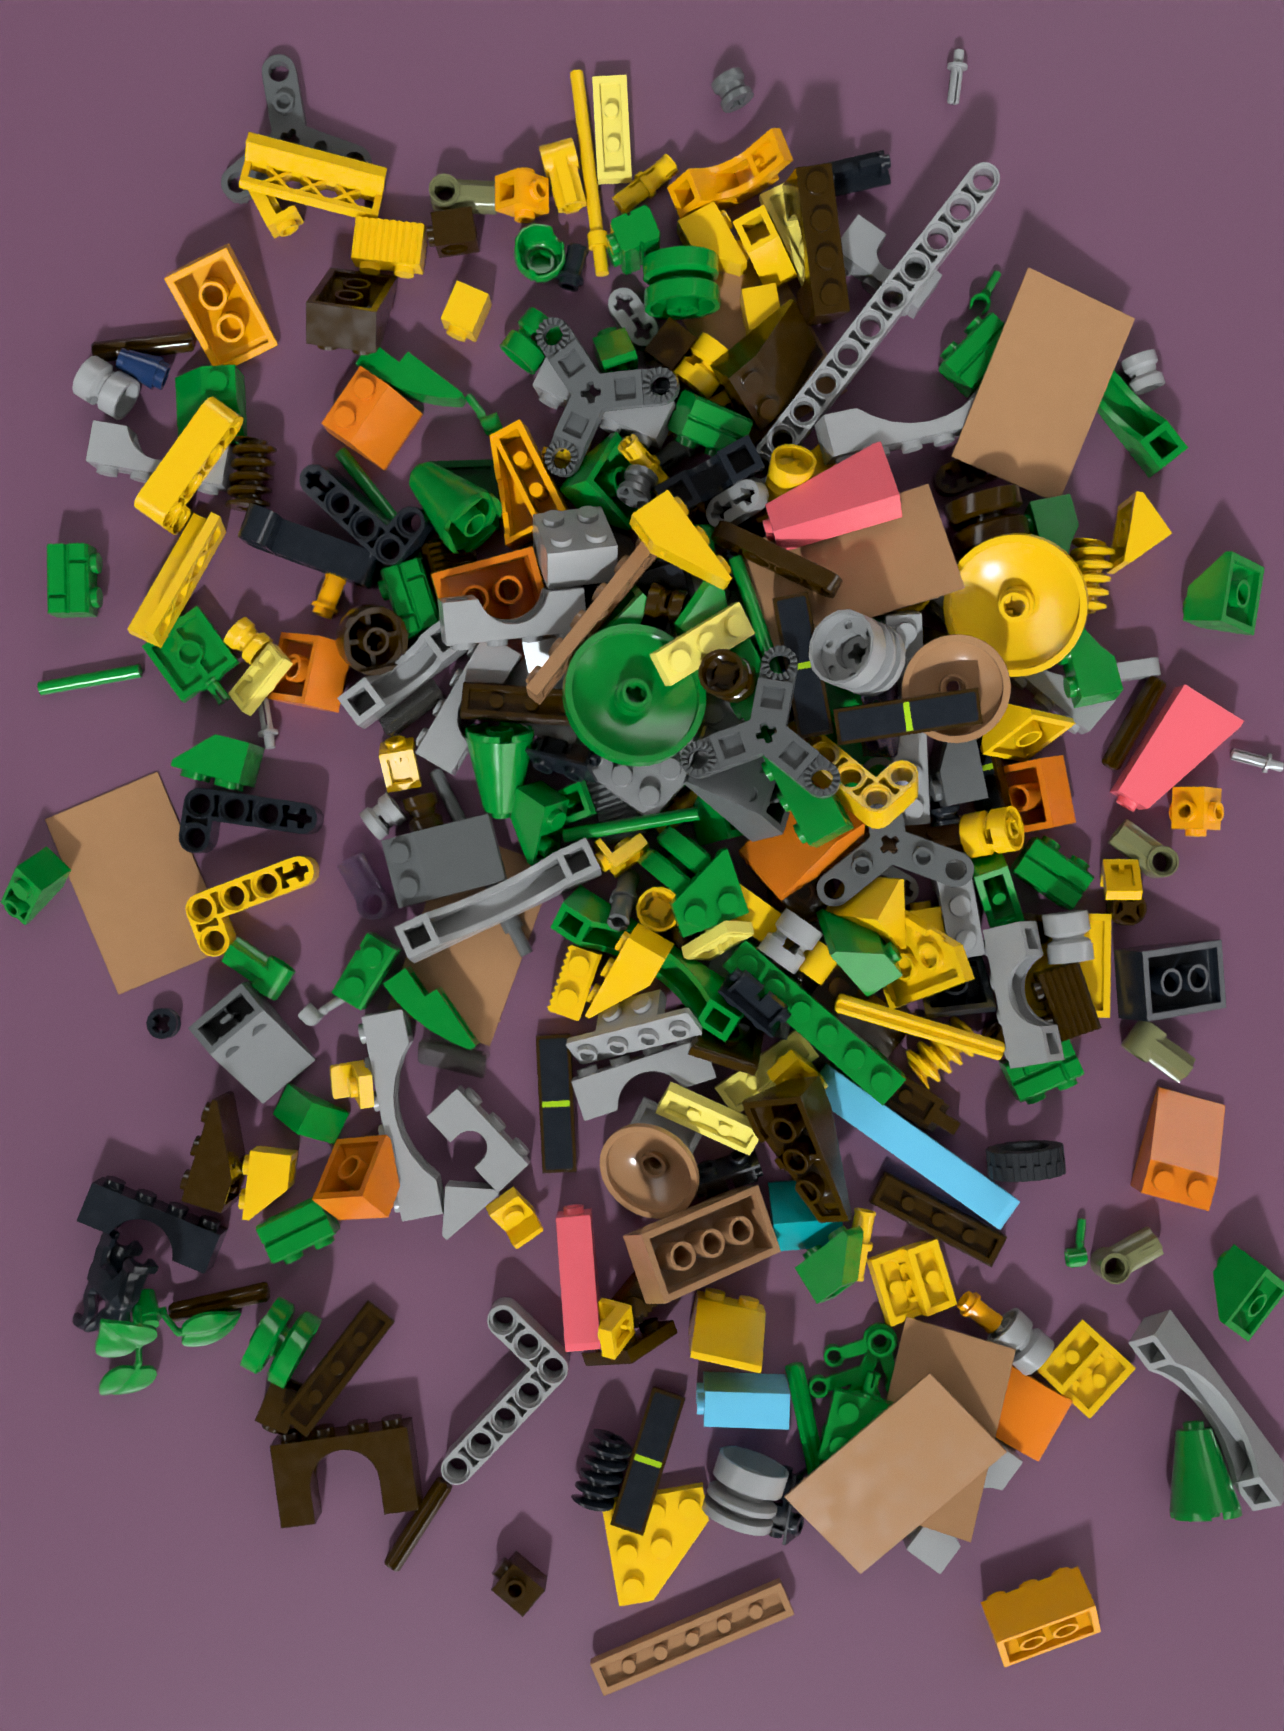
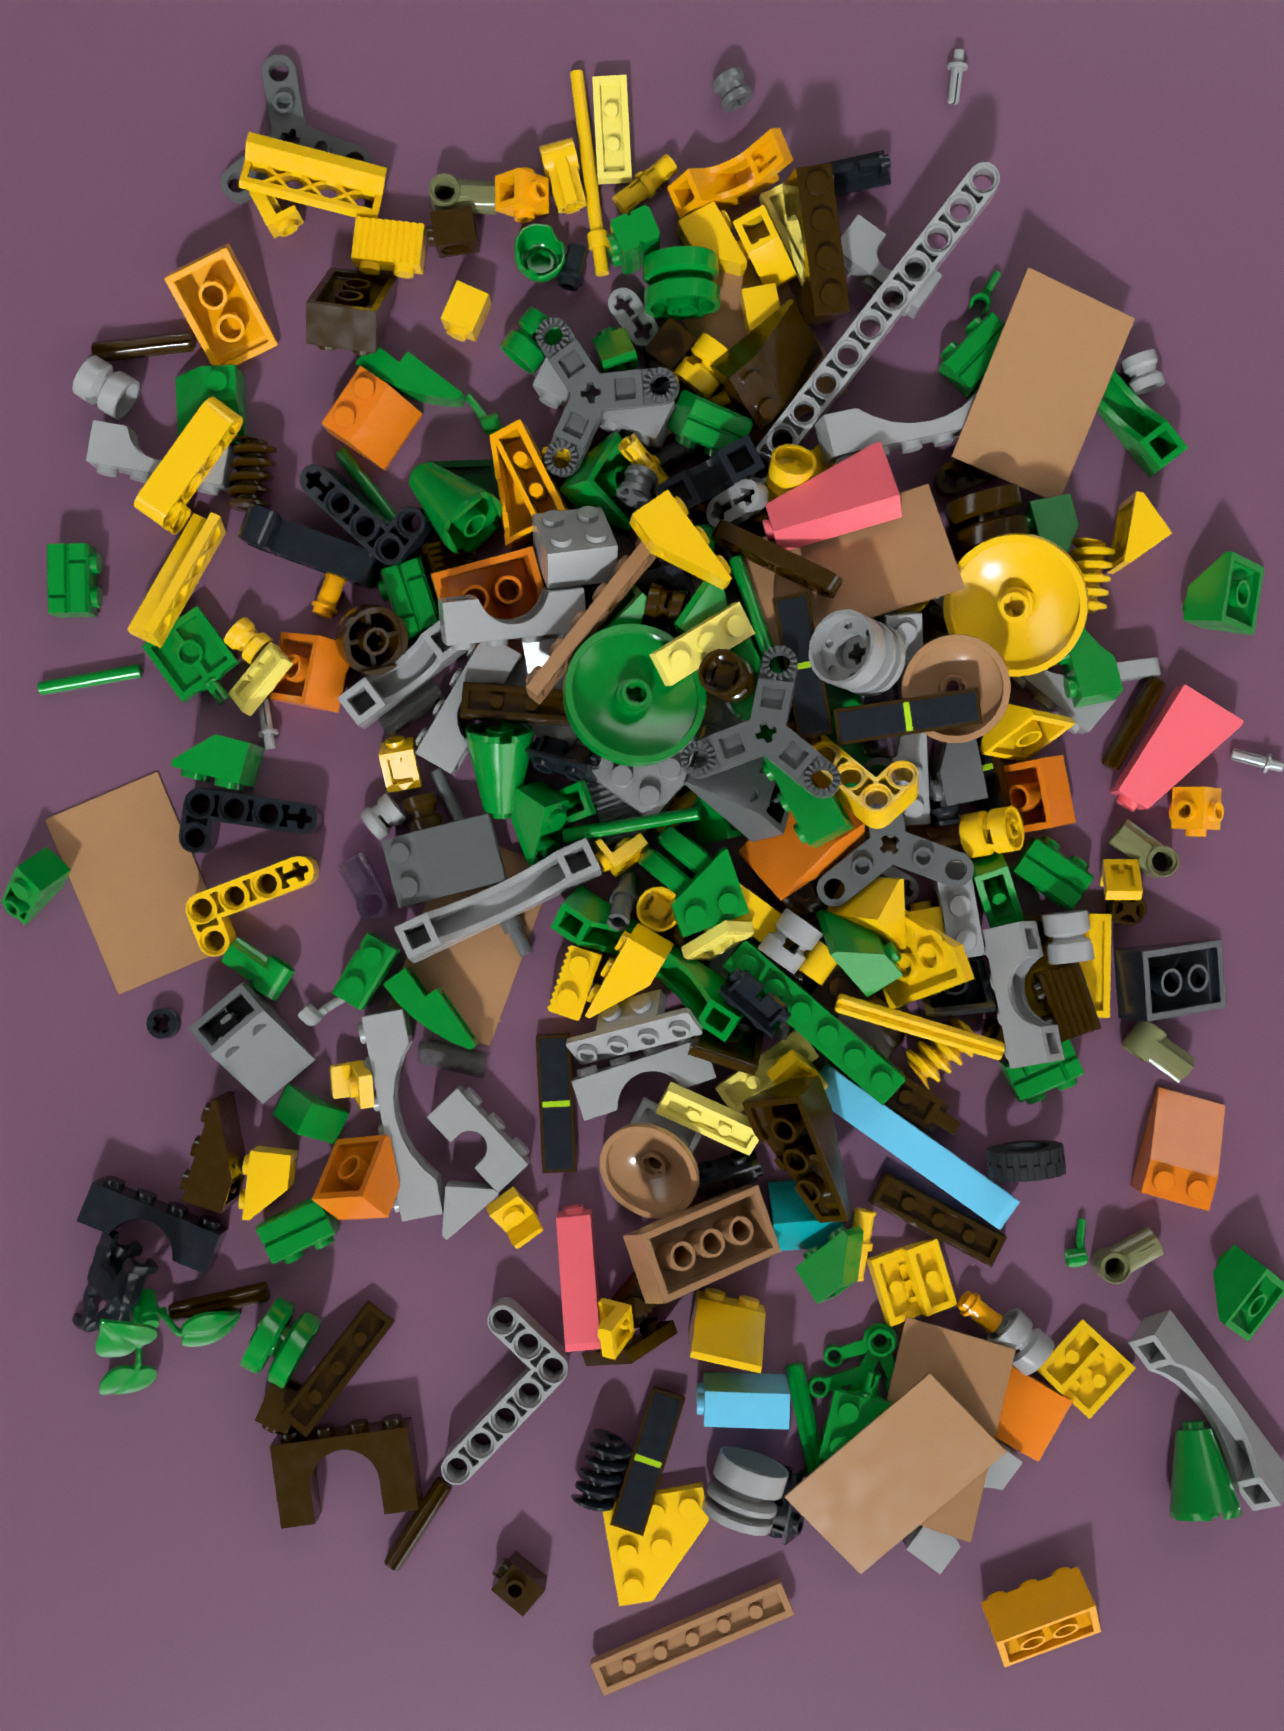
(145, 368): dark blue cone -> none

